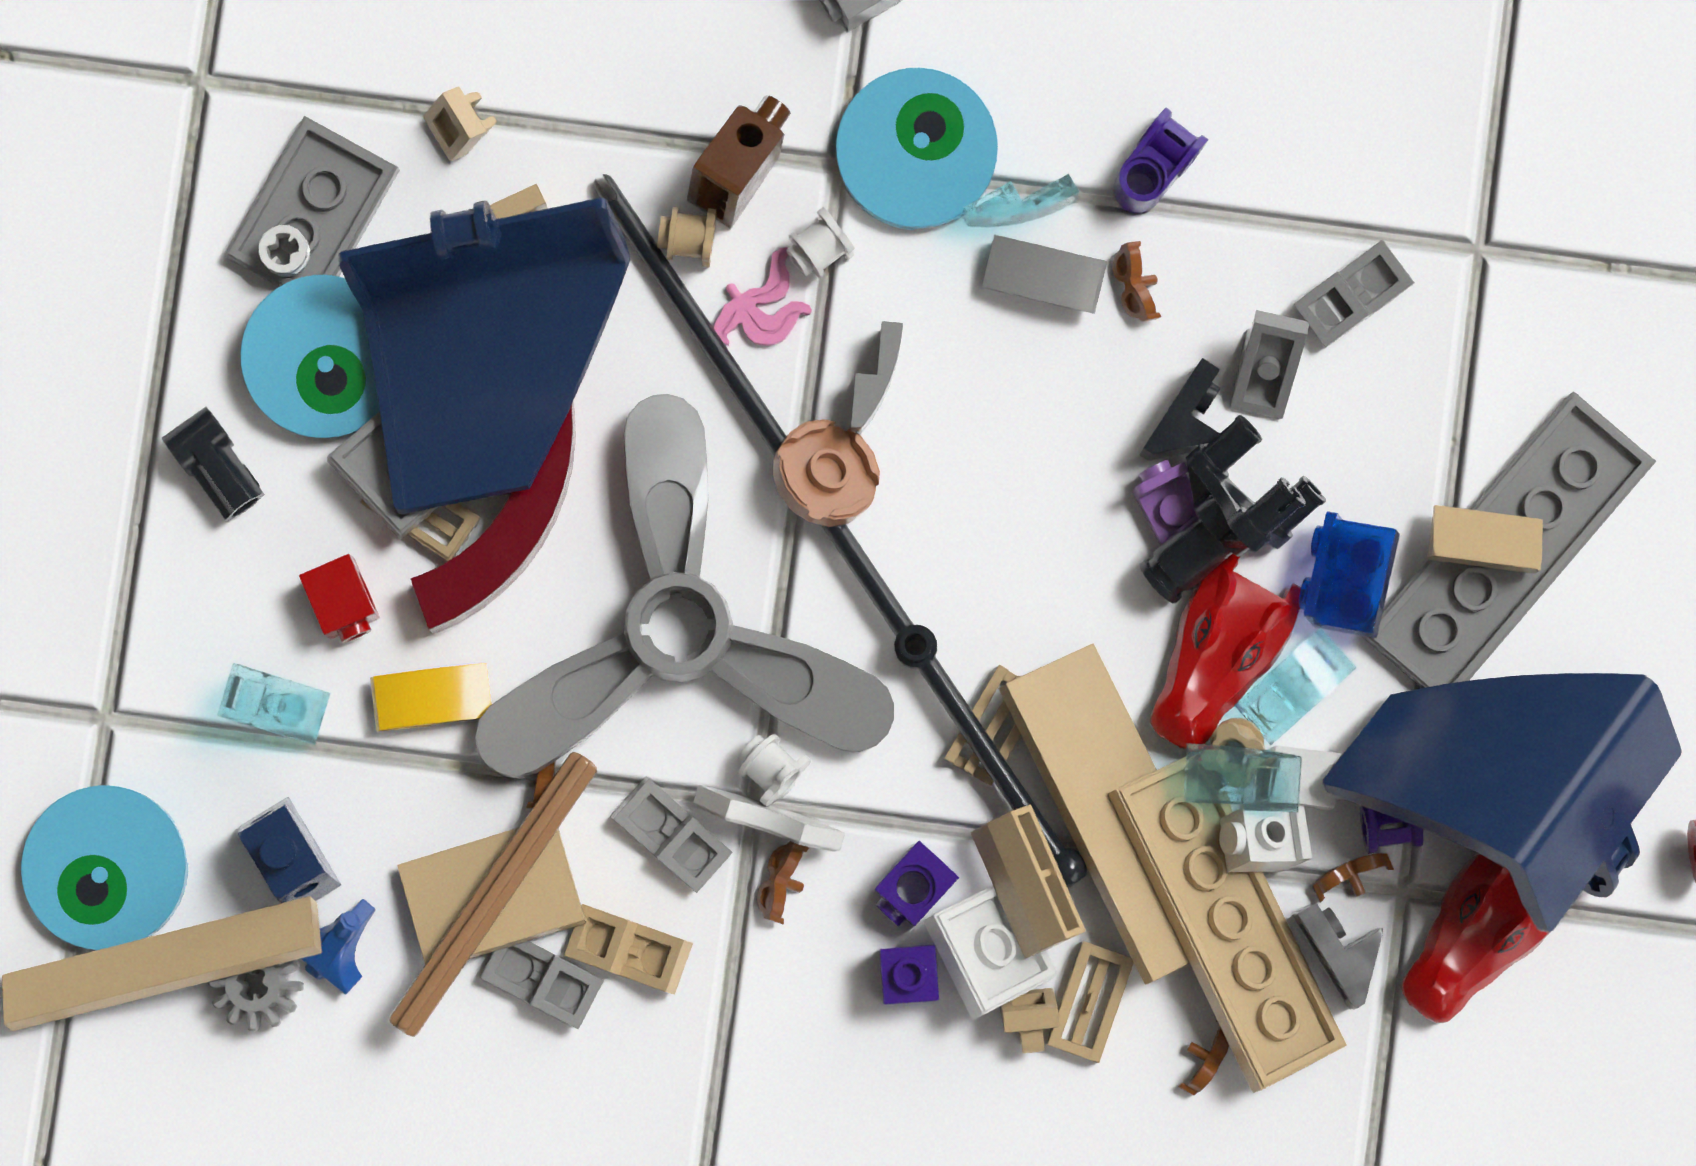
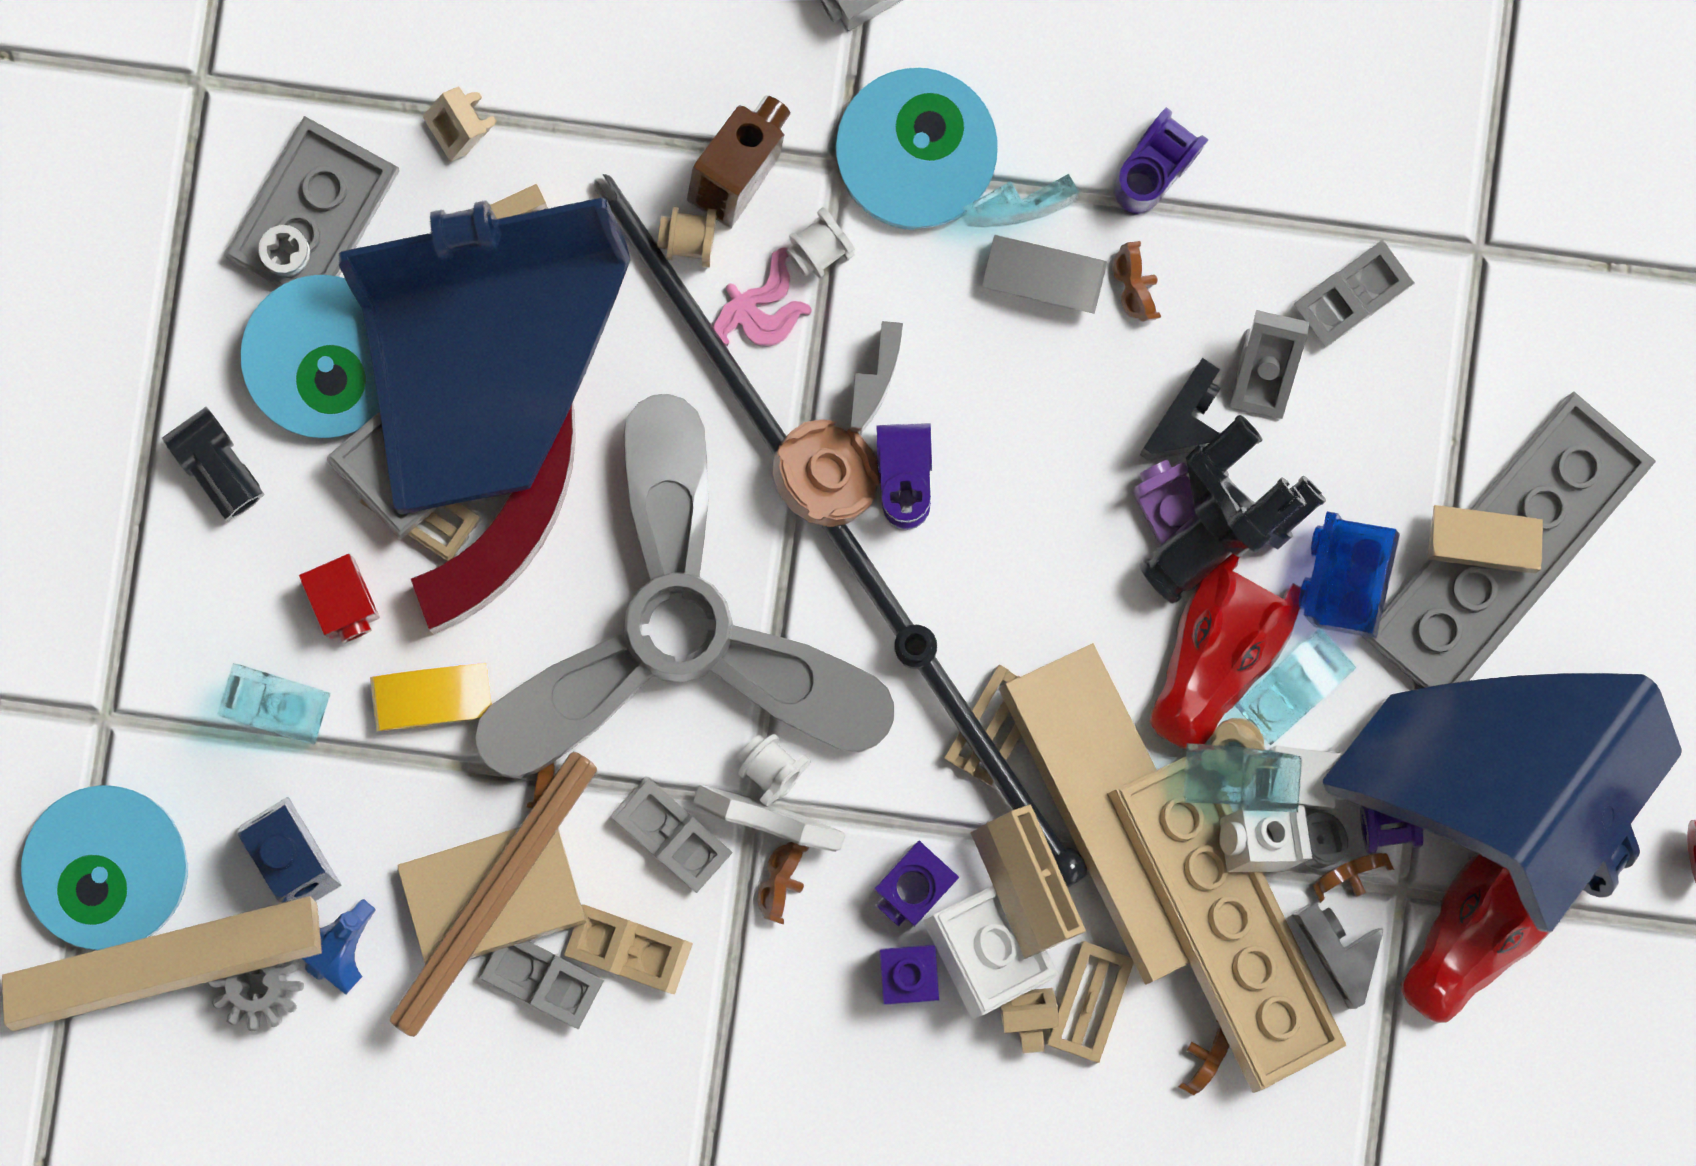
(905, 464): none -> dark purple piece
(1326, 838): none -> dark grey tile

